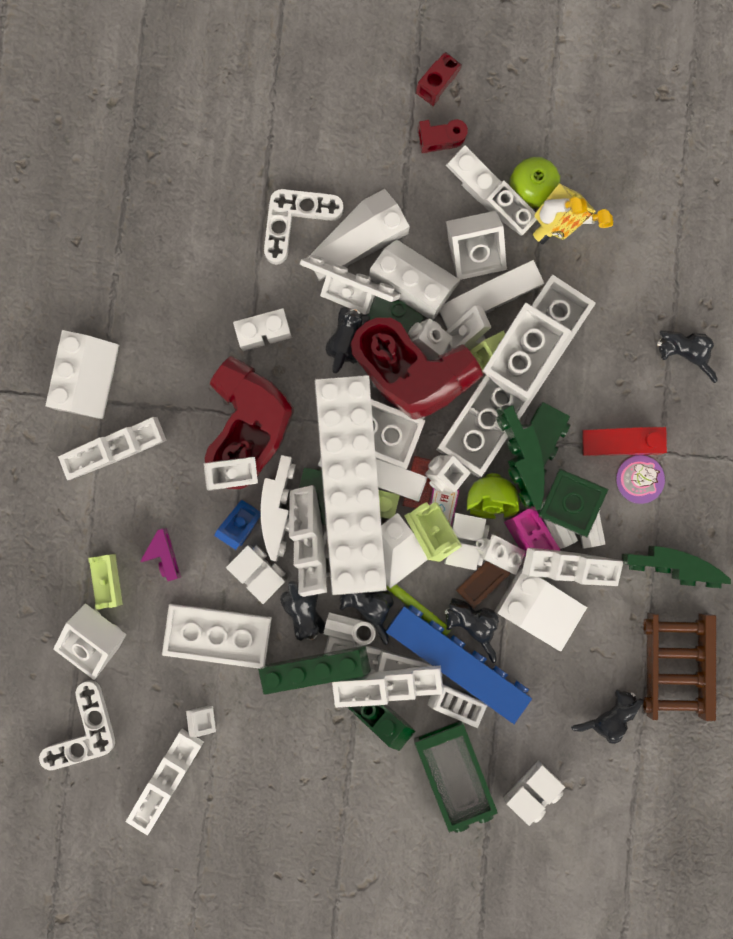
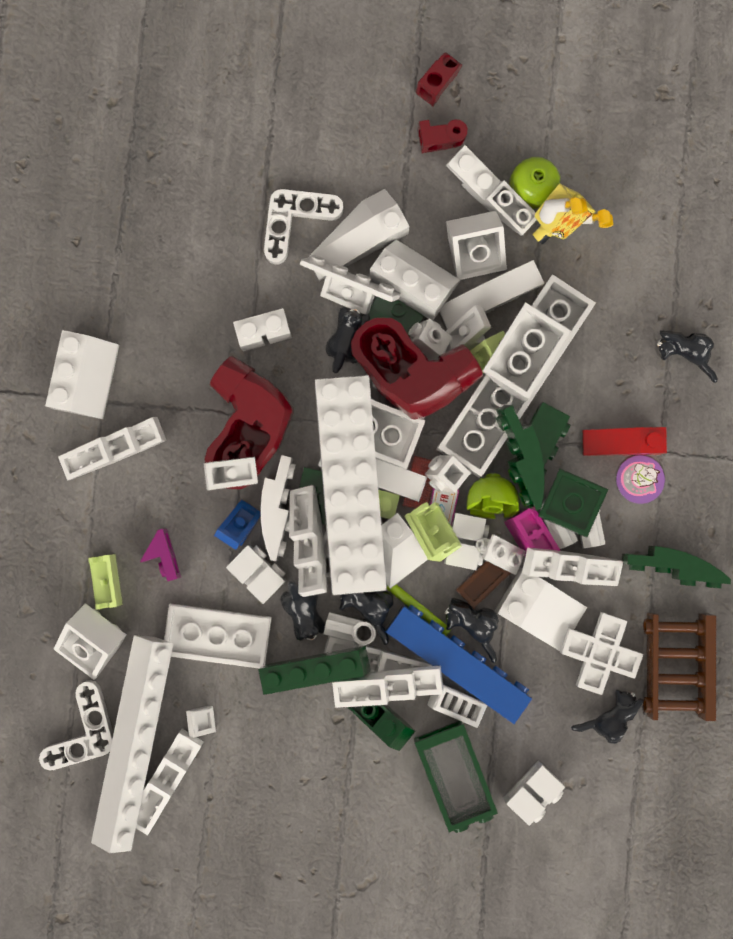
(132, 744): none -> white brick
(601, 653): none -> white plate

